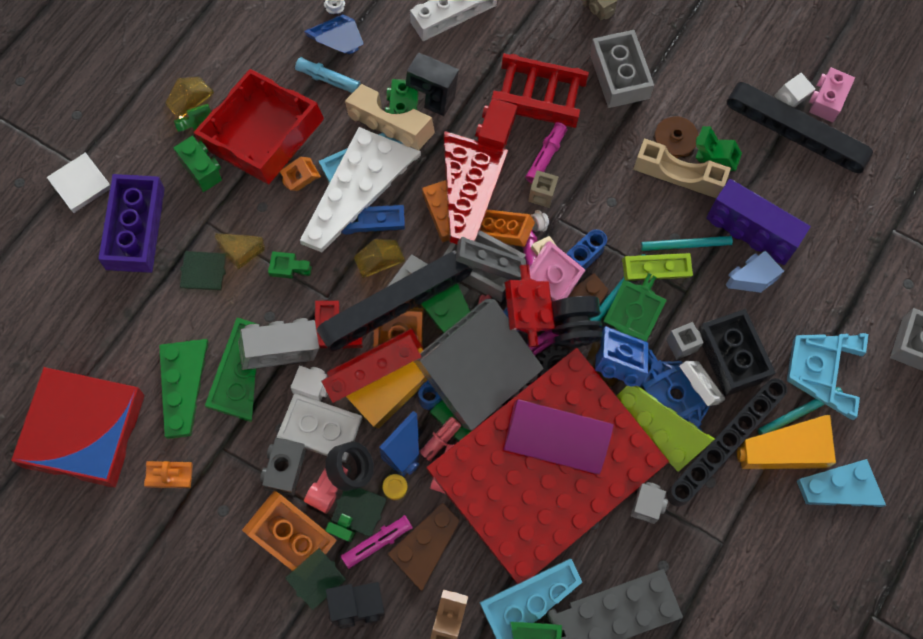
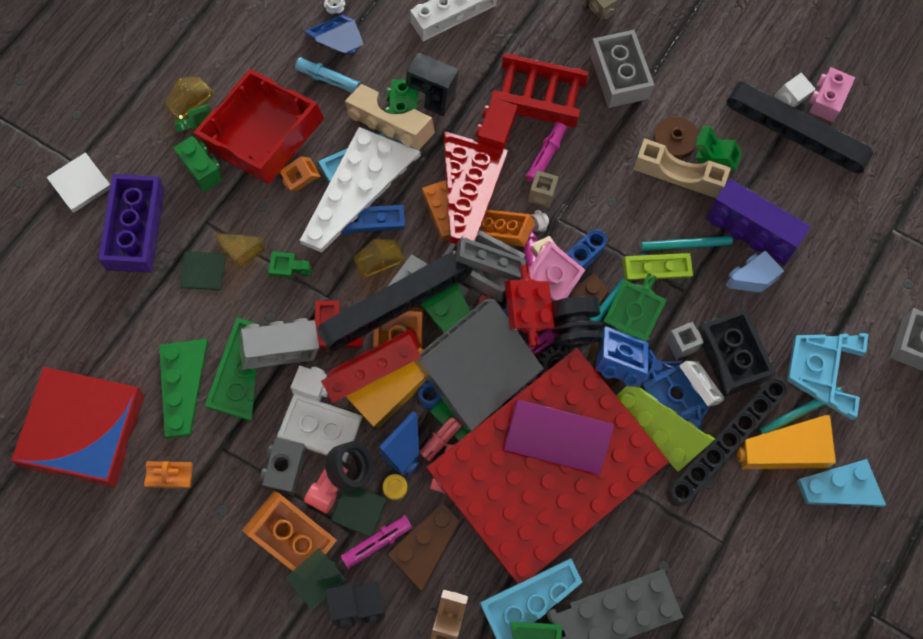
(341, 529): green tile -> none
(649, 503): light grey brick -> none

